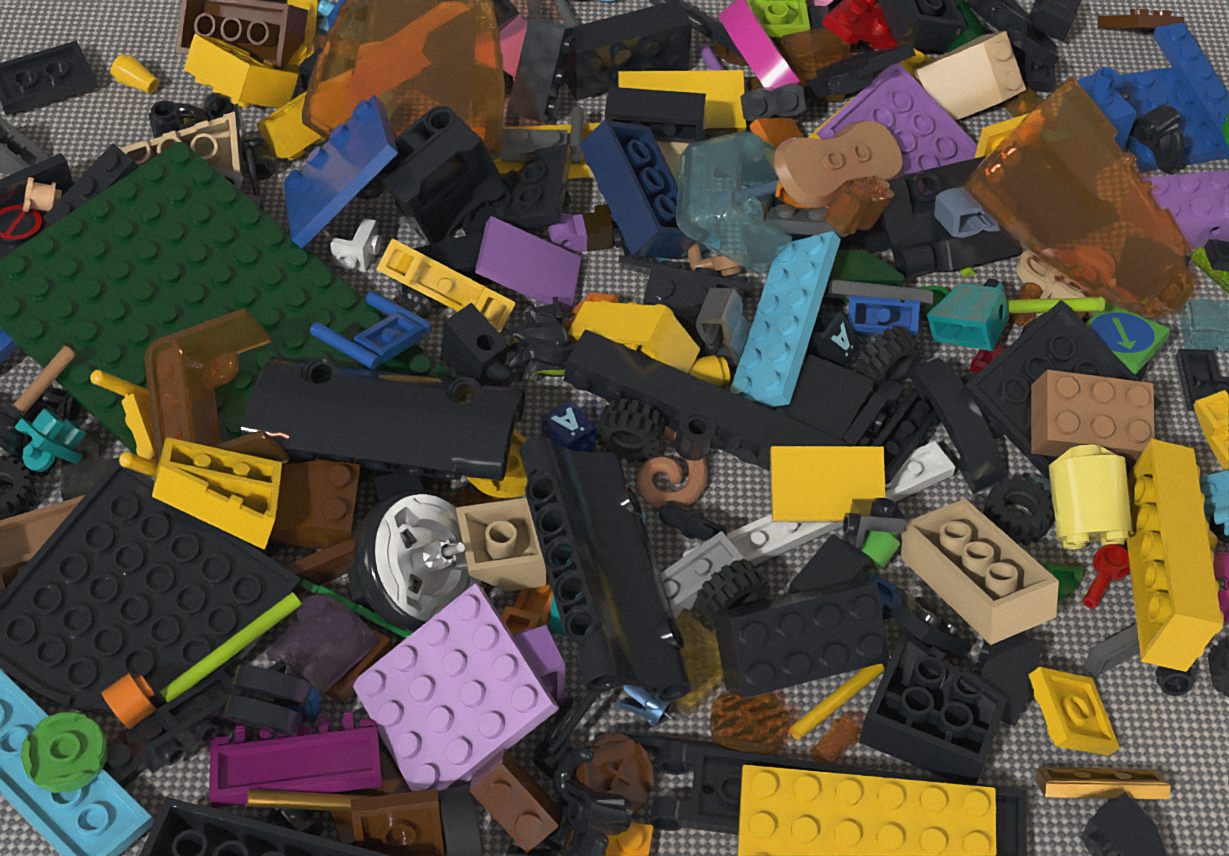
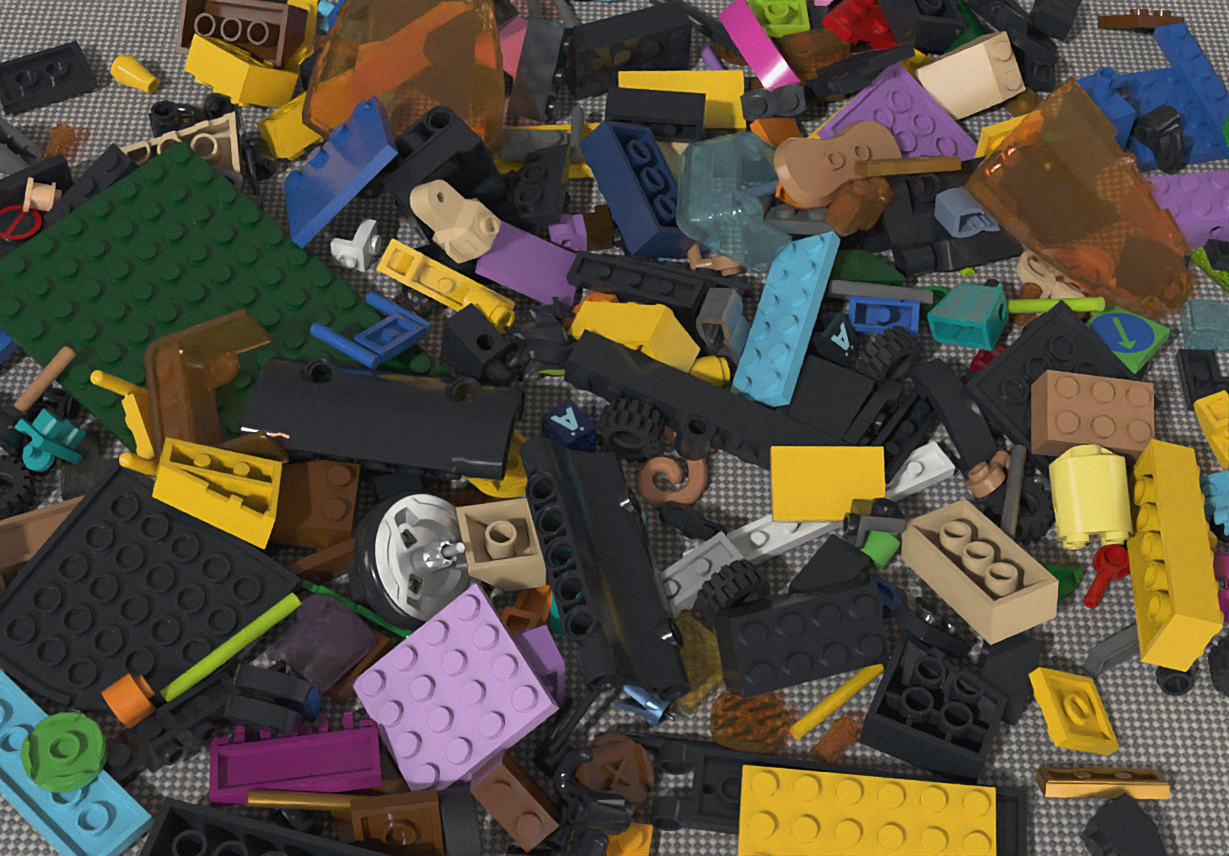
(61, 138): none -> clear orange pin
(460, 224): none -> tan piece
(492, 308): none -> yellow brick
(636, 282): none -> black plate
(907, 165): none -> pearl gold tile
(987, 477): none -> medium nougat plate
(1013, 490): none -> flat silver bar

